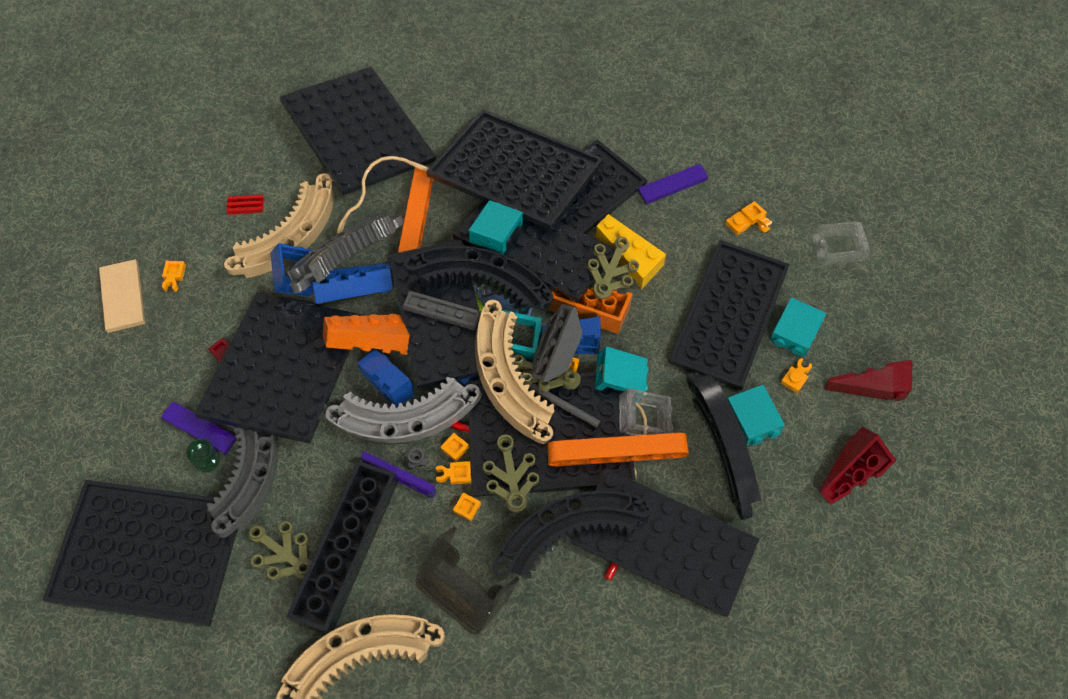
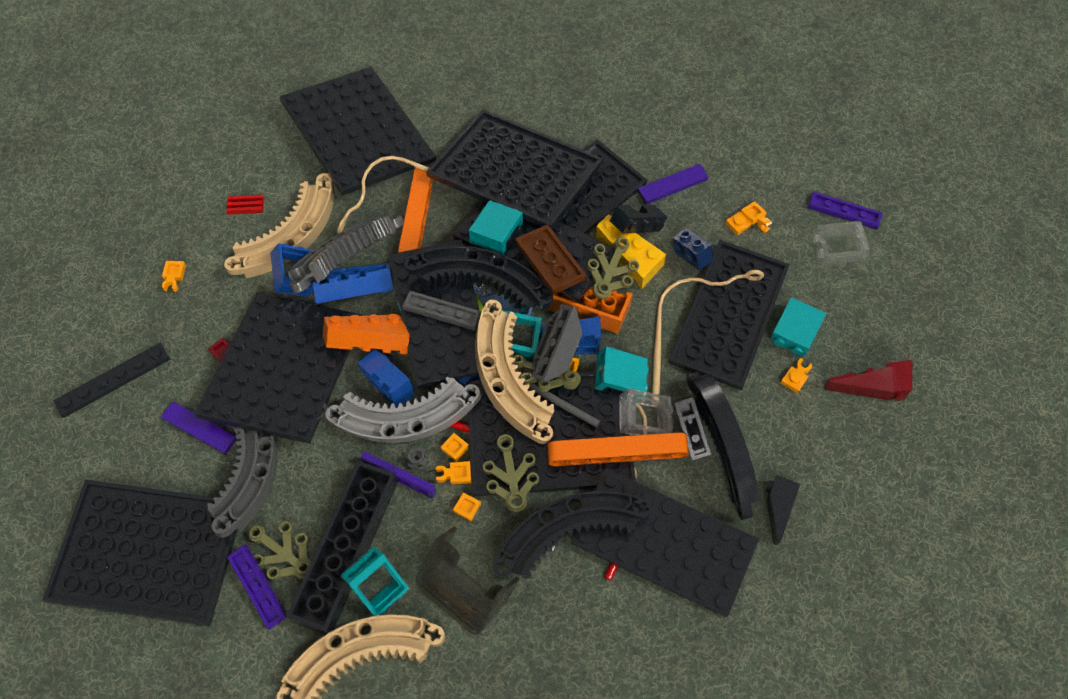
(111, 380): none -> black plate
(122, 296): tan tile -> none
(203, 455): clear green wheel -> none
(257, 587): none -> dark purple tile
(363, 569): none -> teal window
(550, 259): none -> reddish brown plate
(631, 221): none -> black arch
(657, 348): none -> tan piece
(691, 425): none -> black slope
(692, 249): none -> dark blue brick
(756, 415): teal brick -> none
(780, 504): none -> black slope
(845, 210): none -> dark purple tile
(860, 459): dark red wedge -> none

